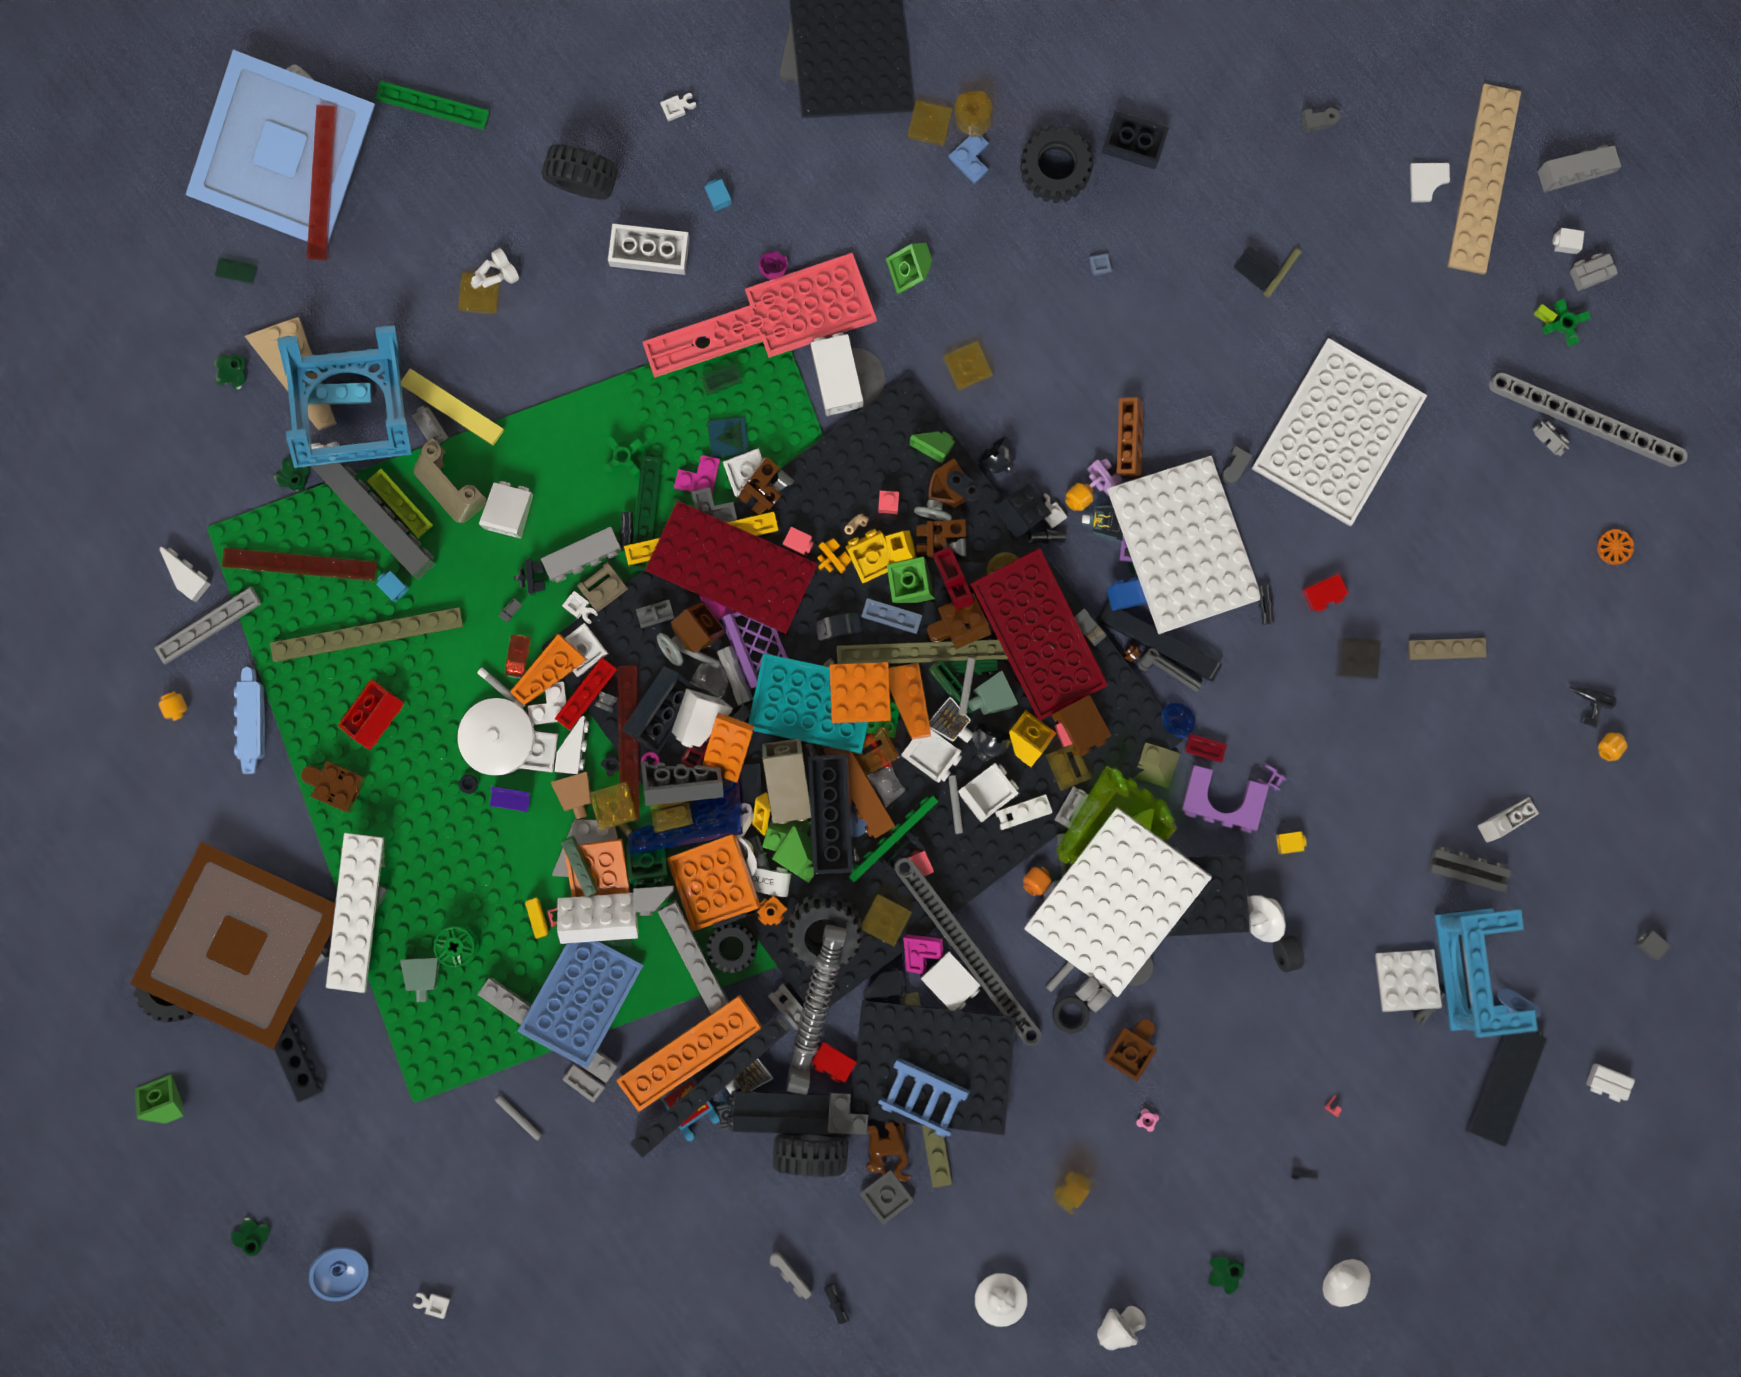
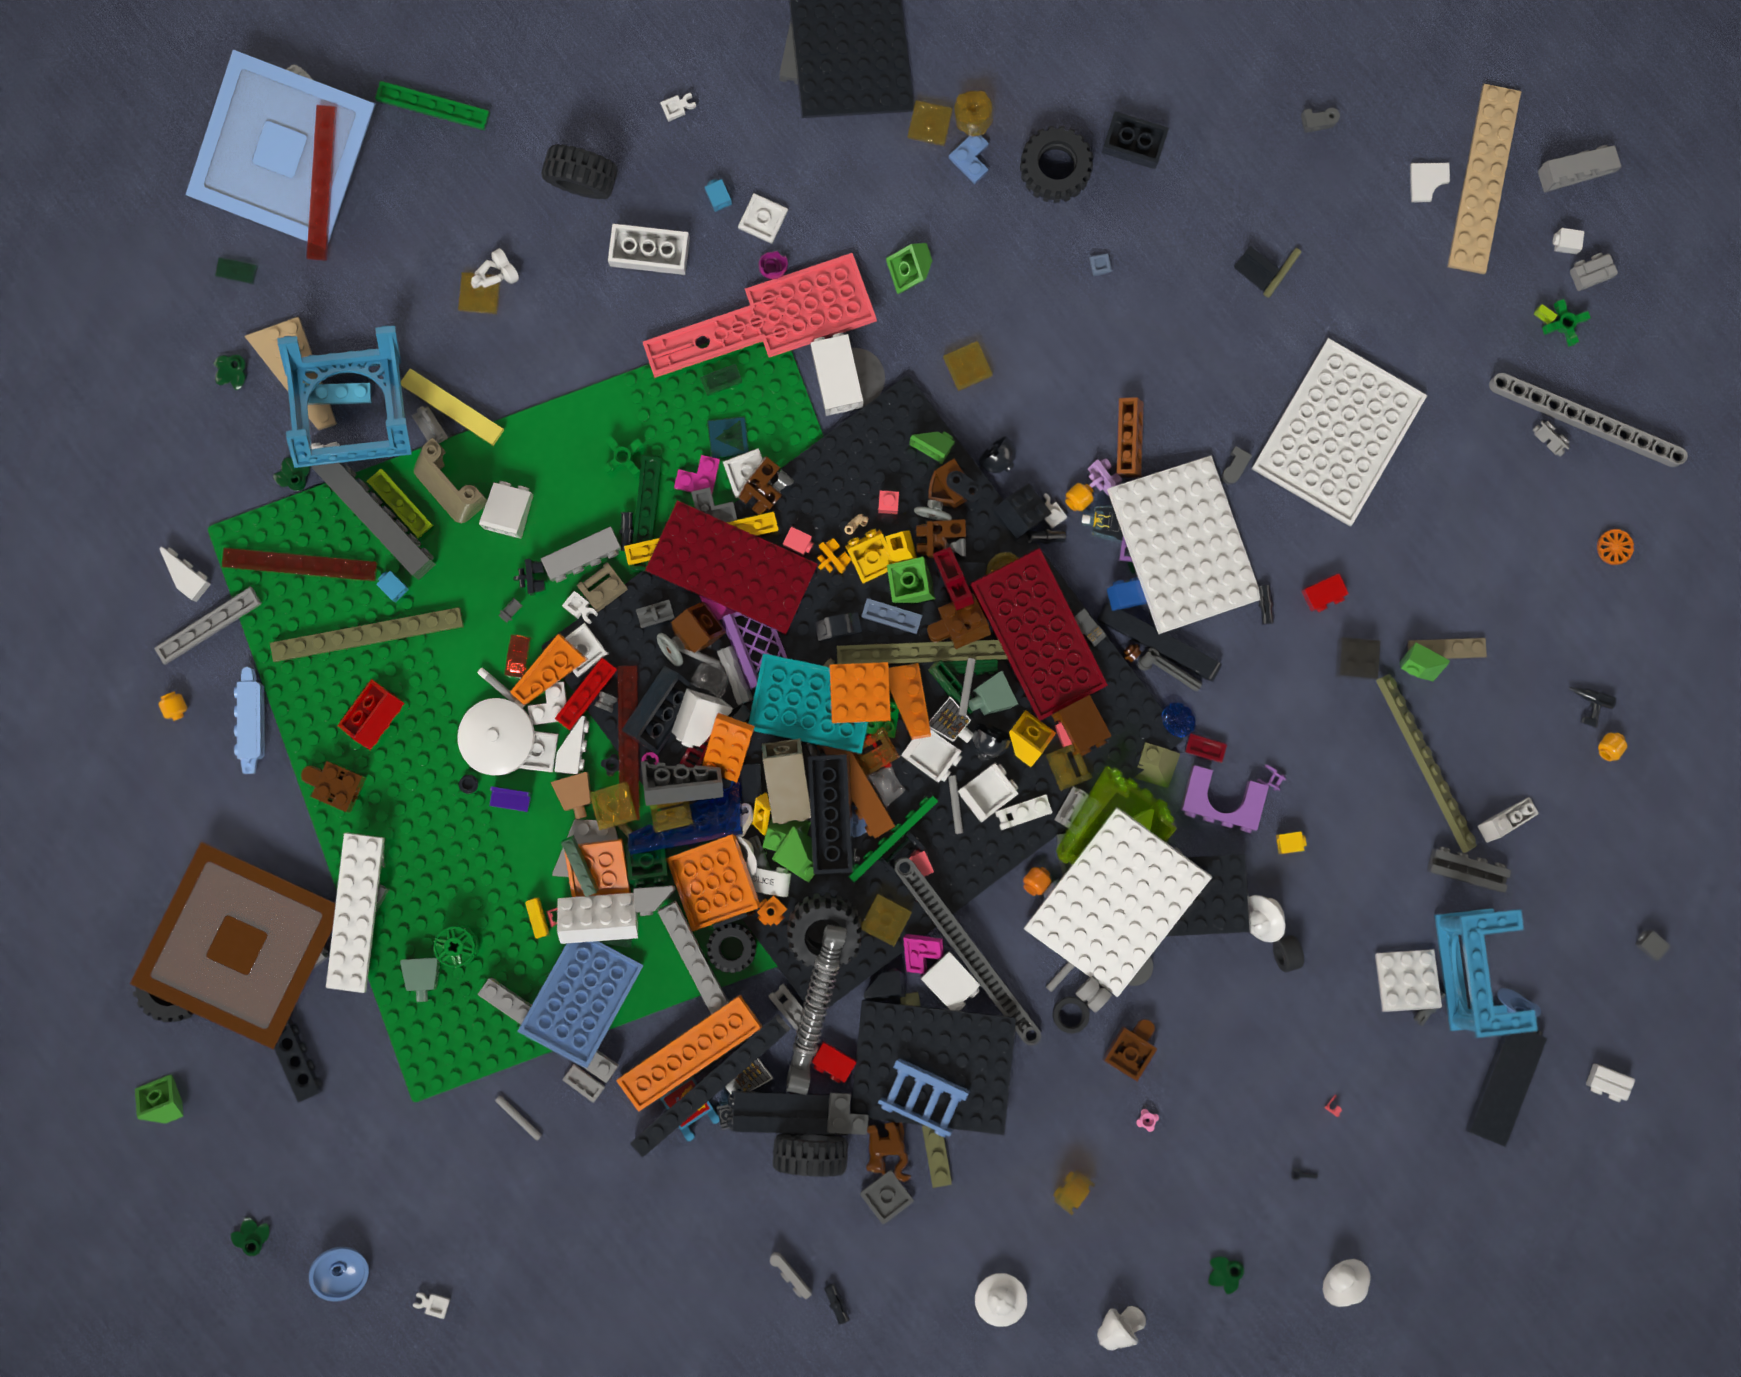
(763, 218): none -> white tile
(1423, 662): none -> bright green slope
(1426, 763): none -> olive plate

